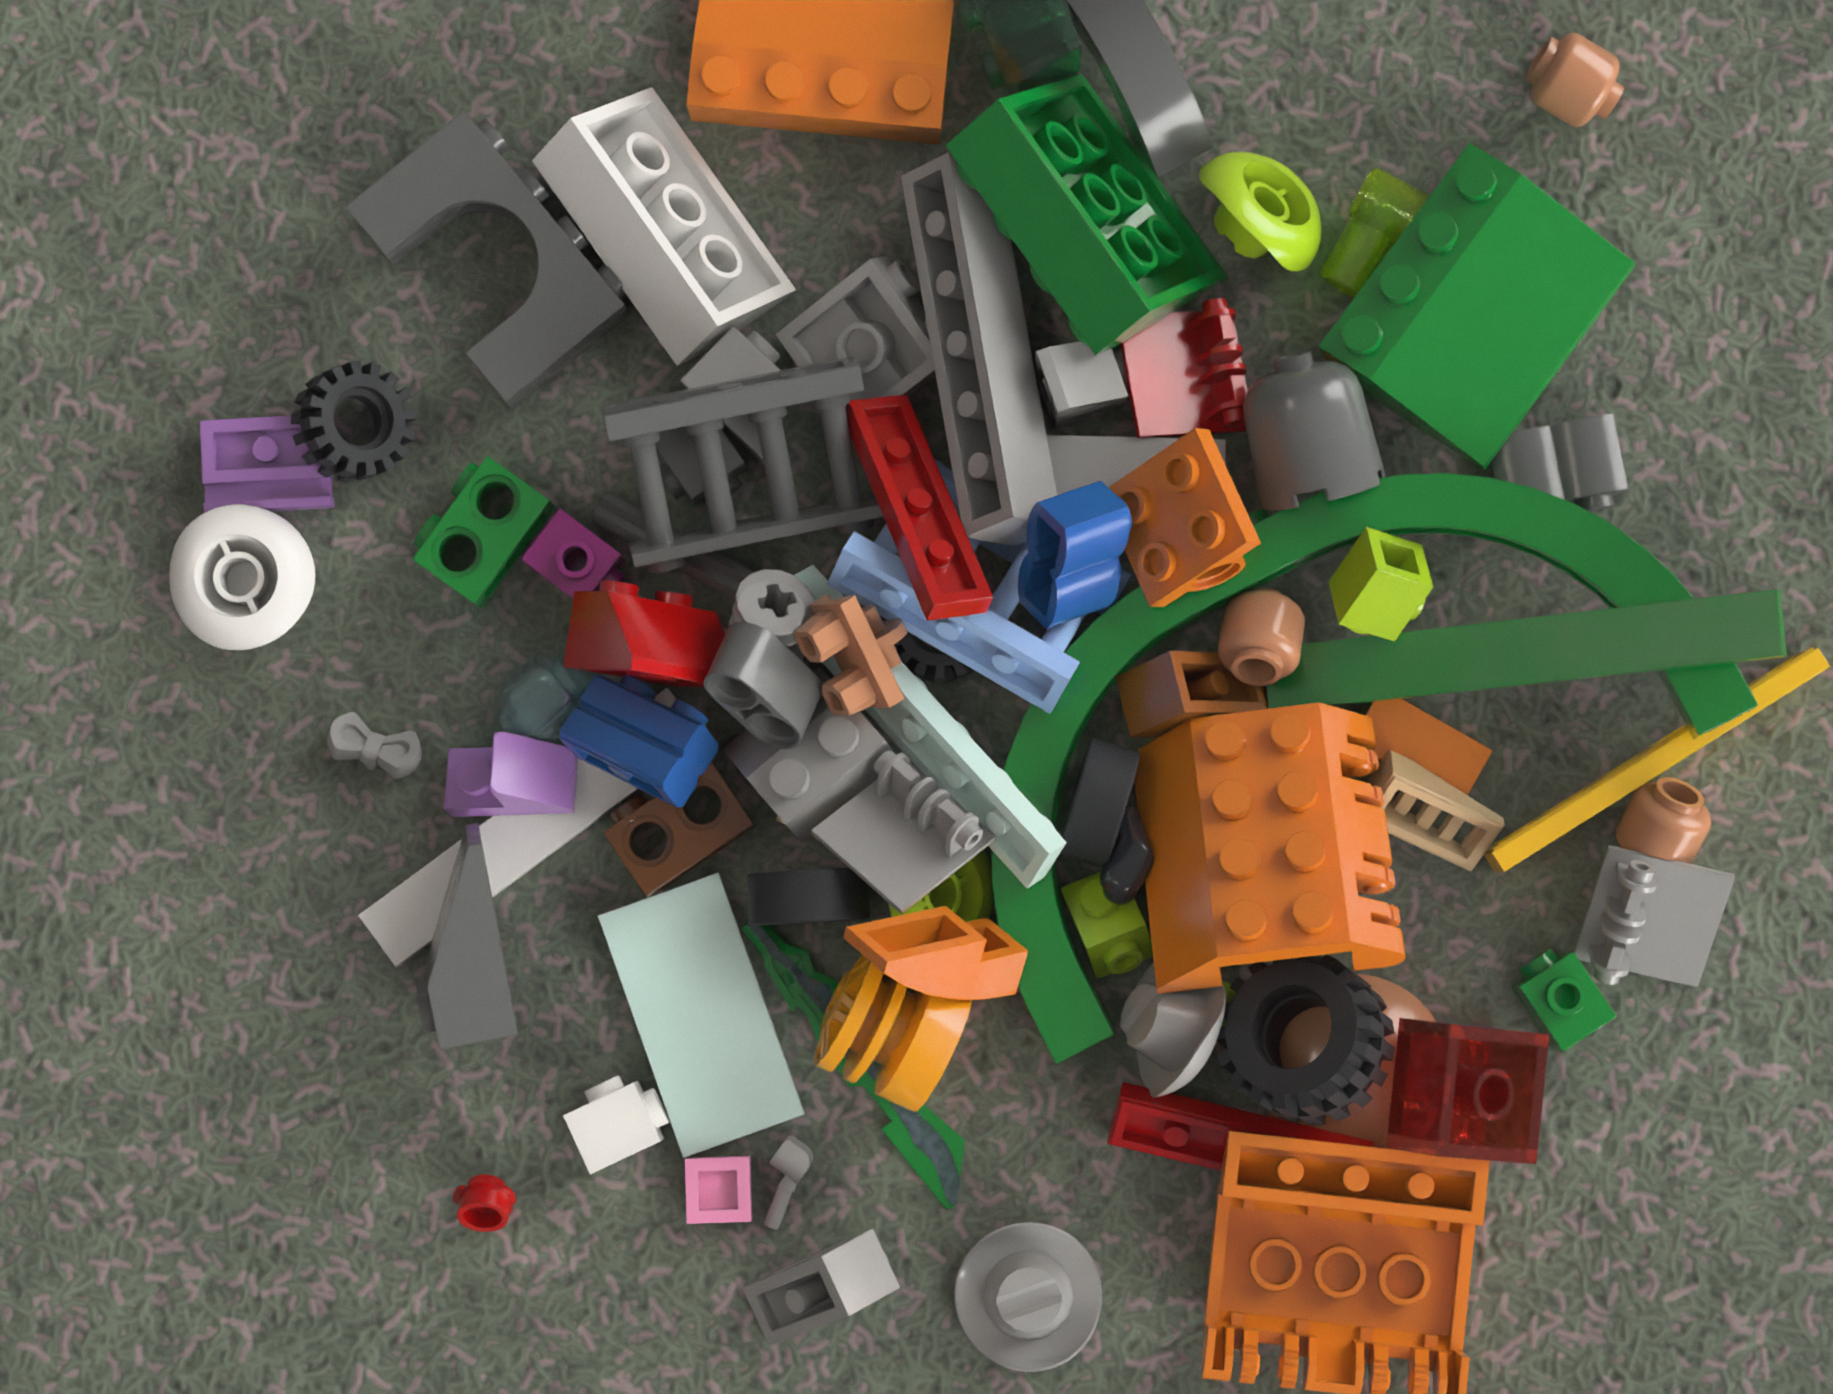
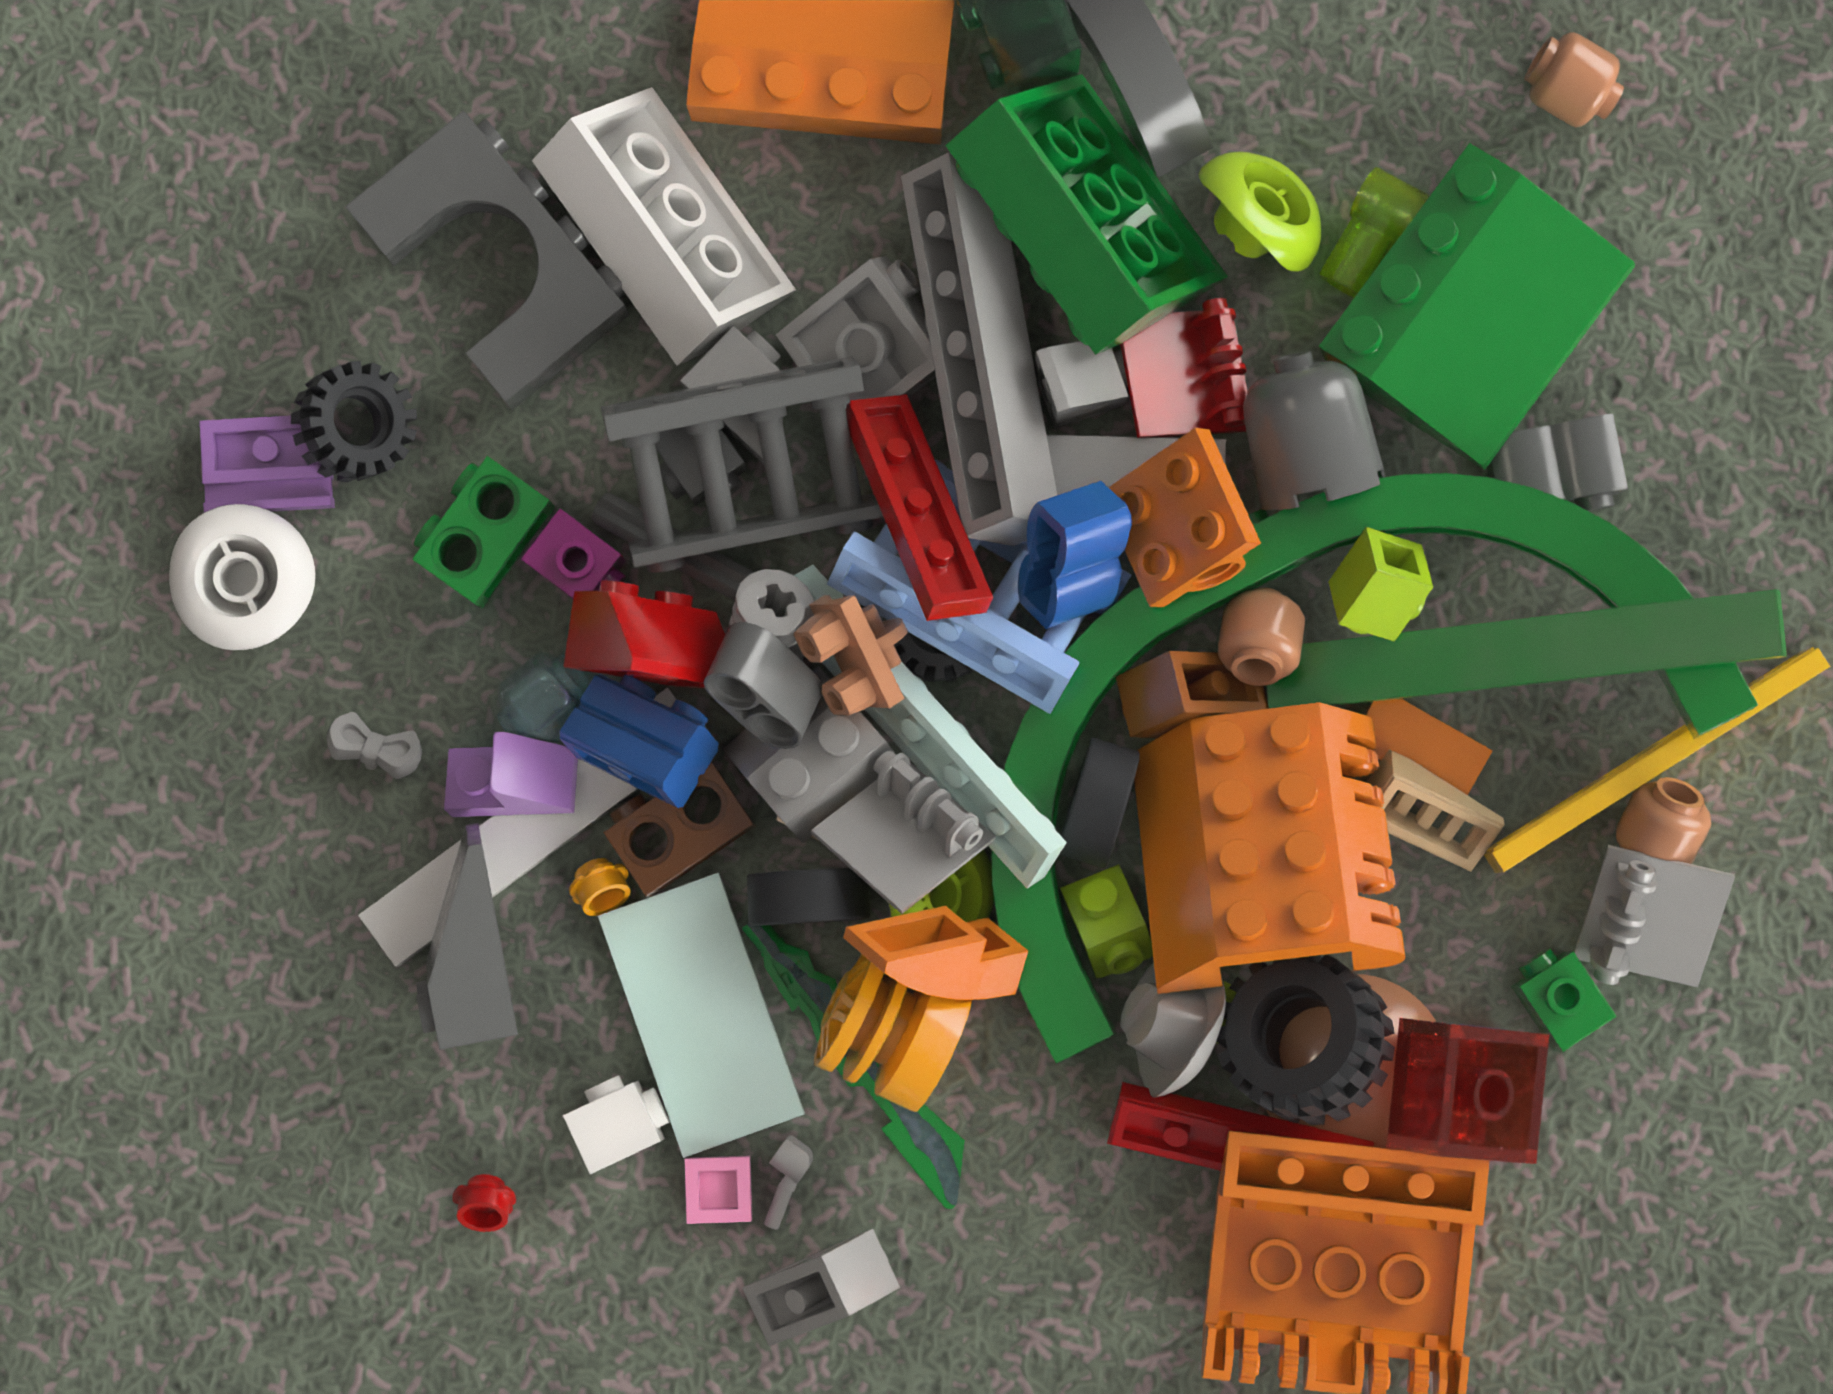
(600, 886): none -> light orange plate
(1028, 1296): light grey hat -> none
(1129, 860): black arm -> none

